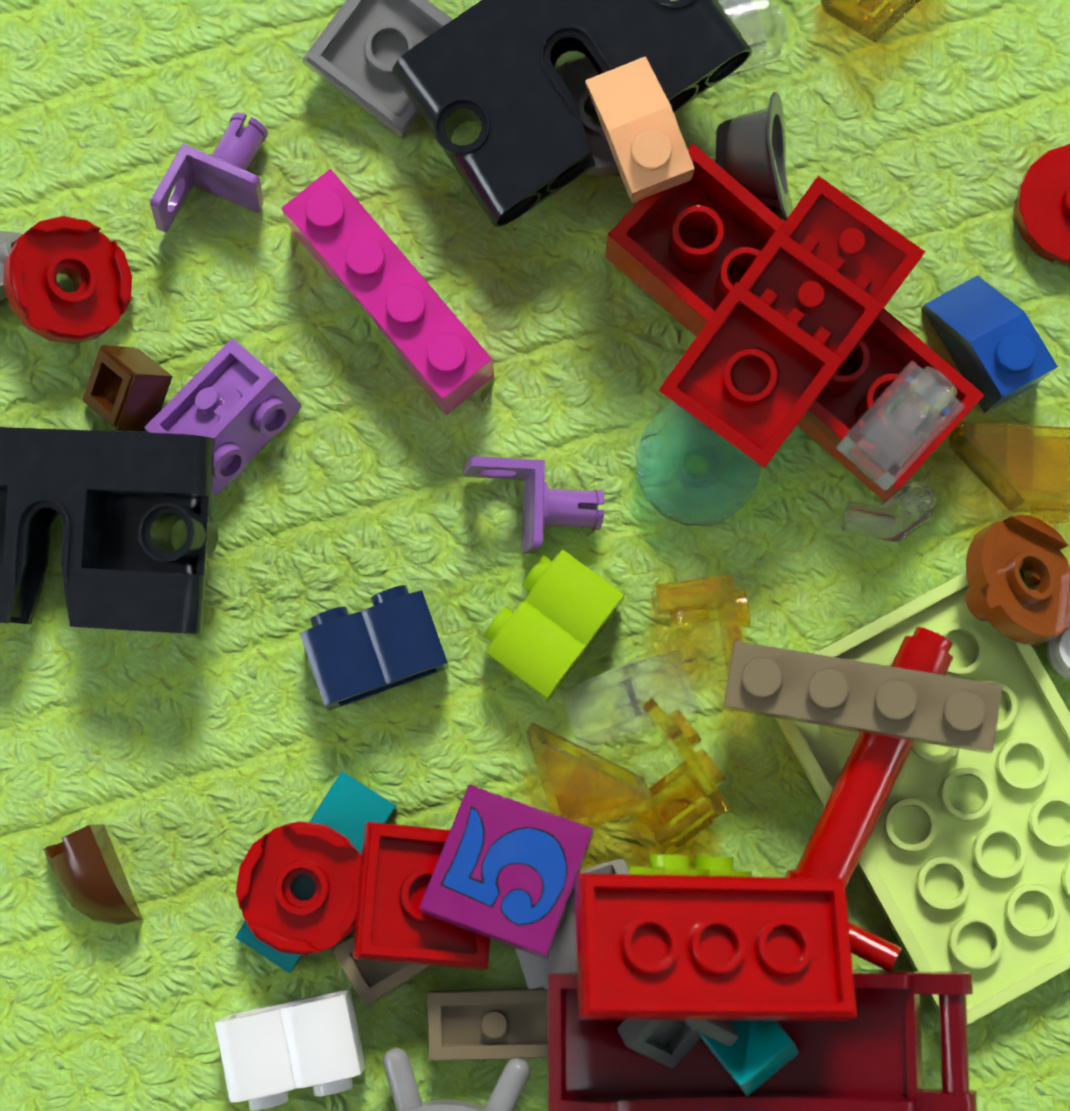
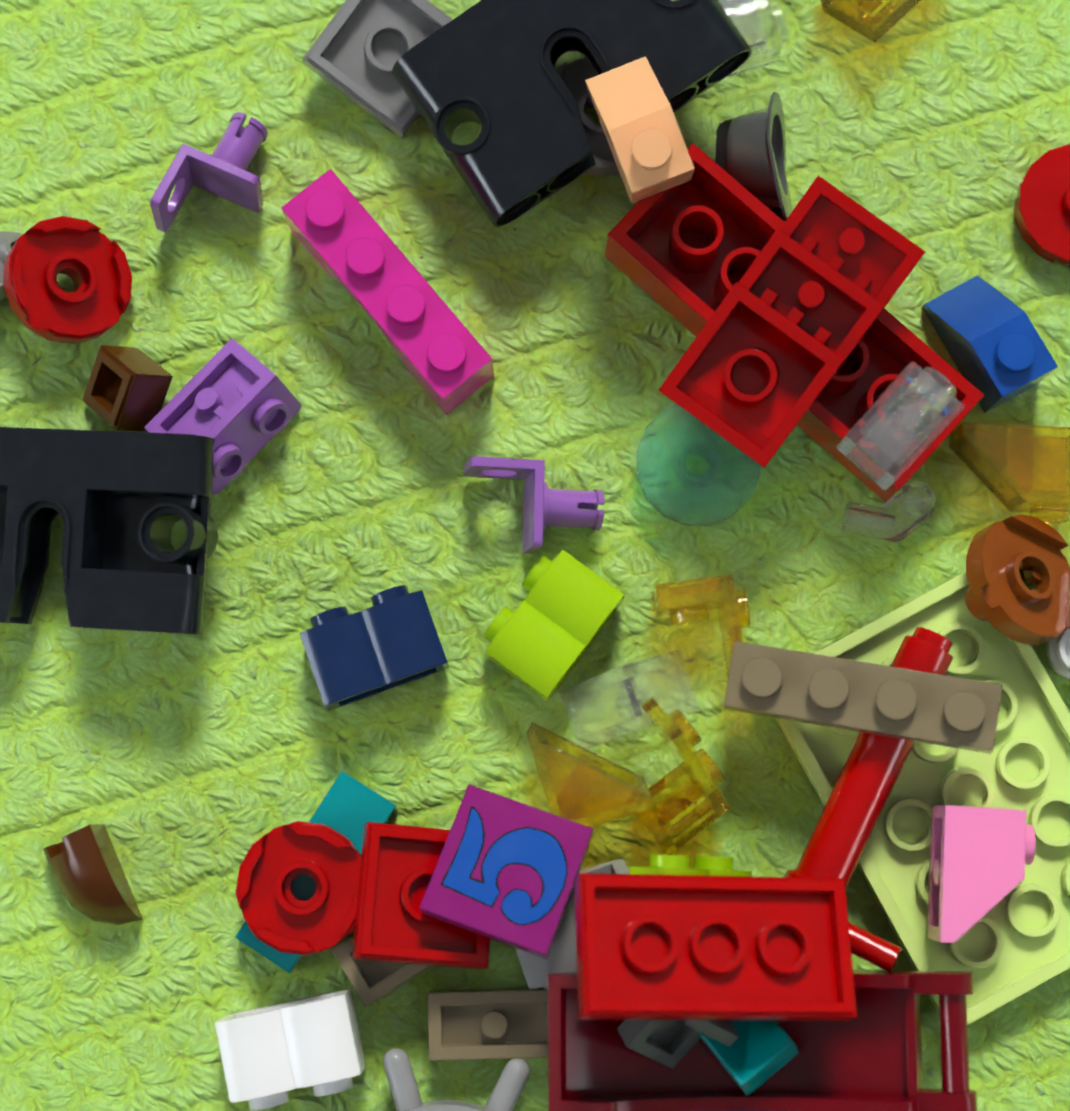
(973, 864): none -> bright pink slope

